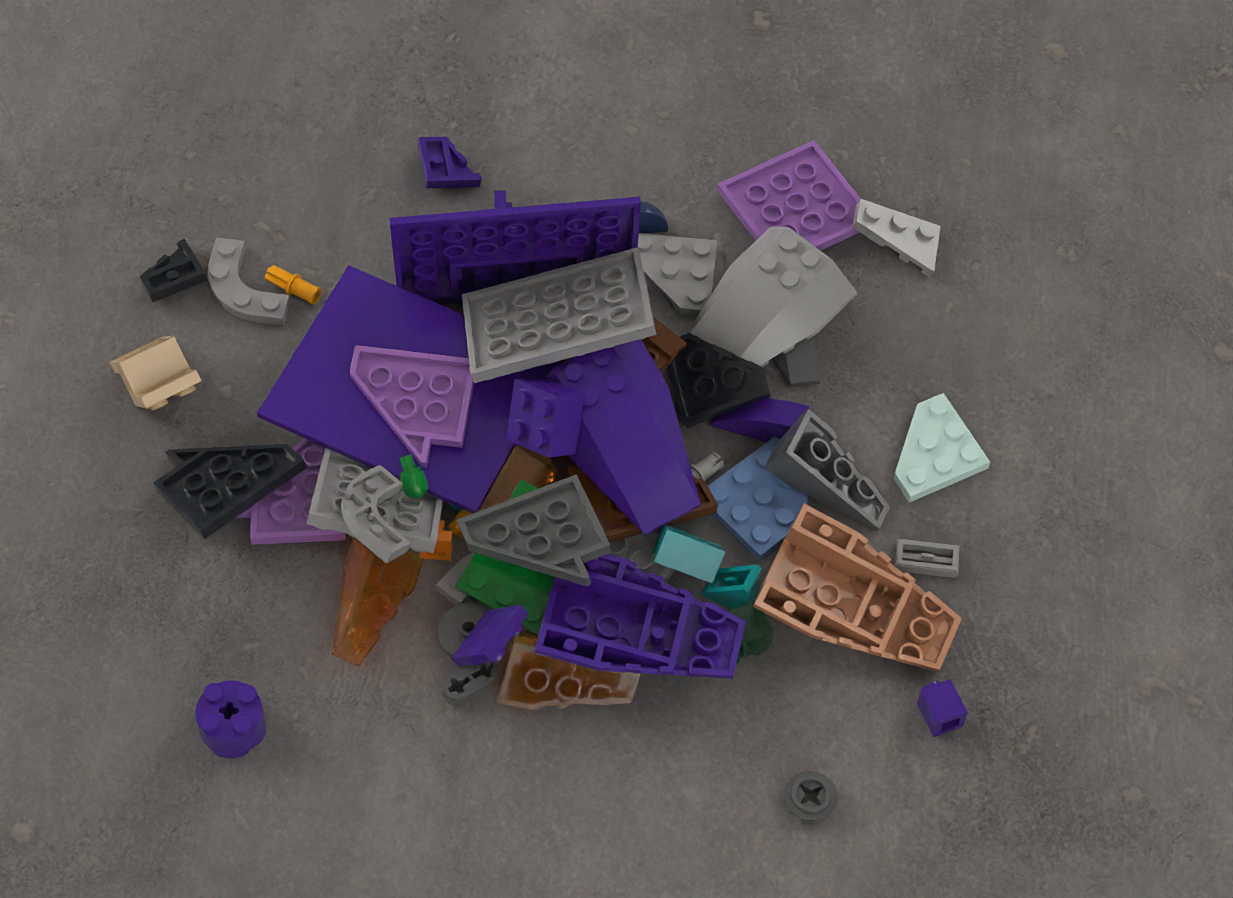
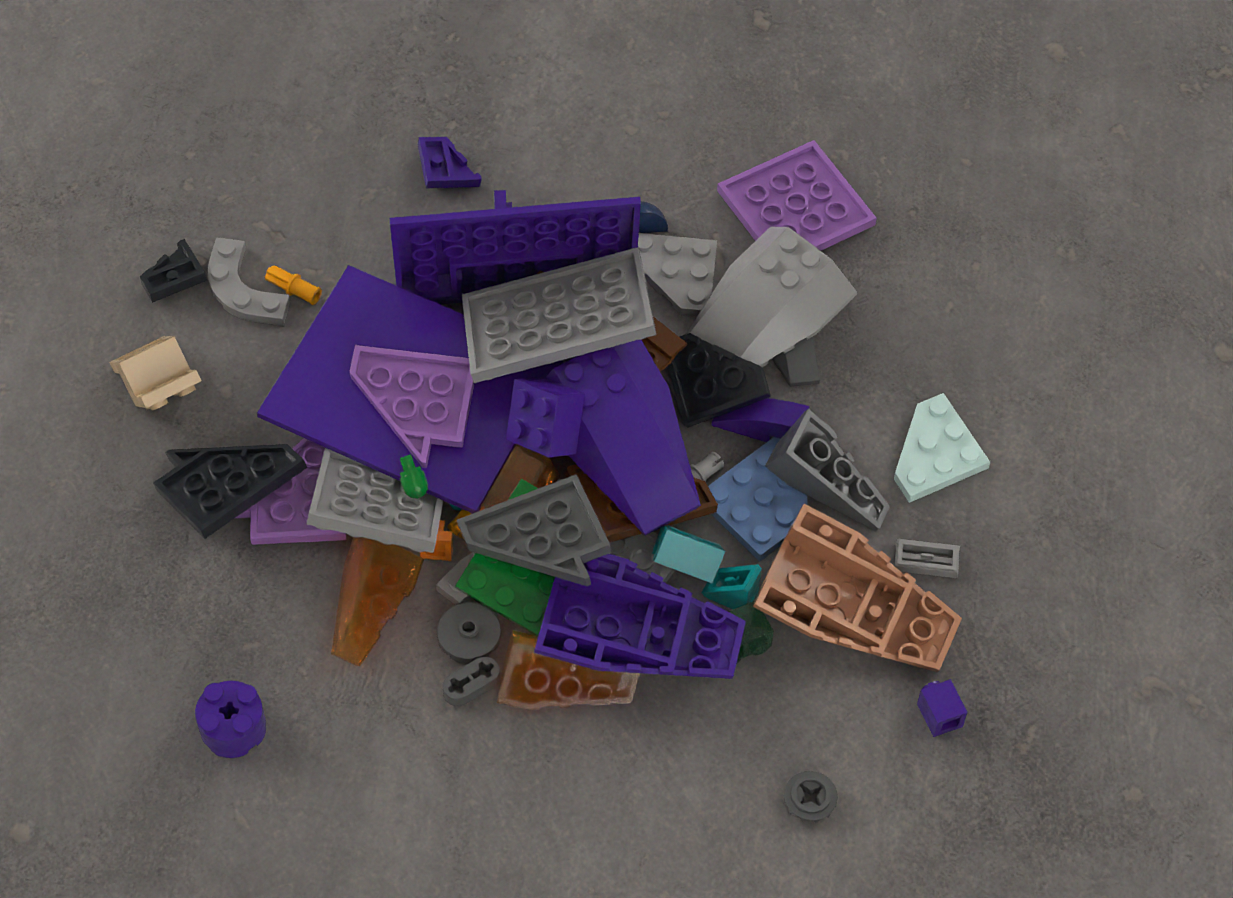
(362, 515): light grey plate -> none
(490, 636): dark purple tile -> none
(907, 235): light grey wing -> none

